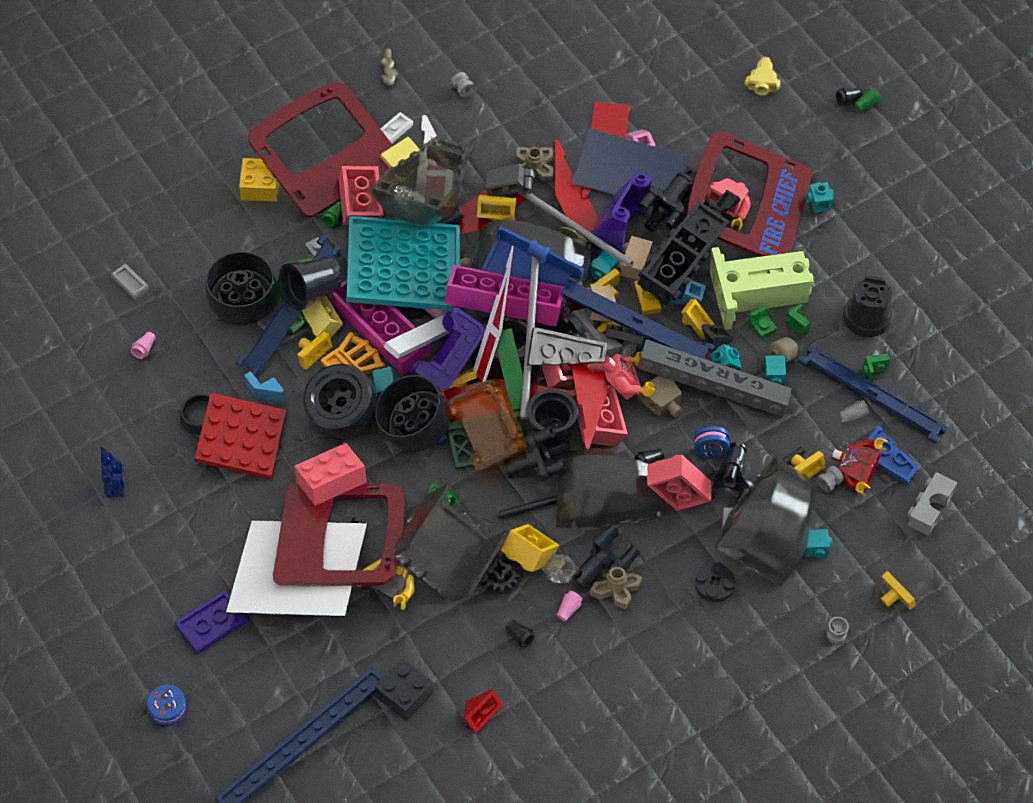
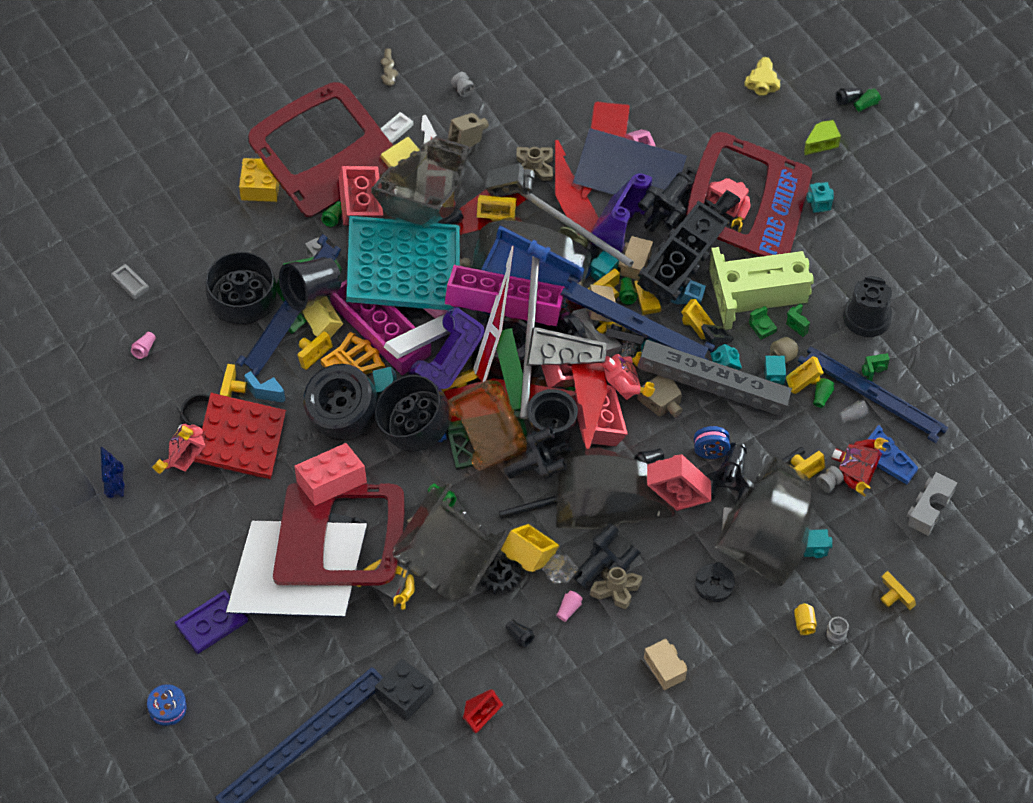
(182, 448): none -> coral torso
(229, 384): none -> yellow tile
(467, 129): none -> dark tan torso
(627, 291): none -> green cone
(665, 664): none -> tan brick
(805, 374): none -> yellow tile
(805, 619): none -> yellow brick
(822, 138): none -> lime slope
(822, 392): none -> green cone

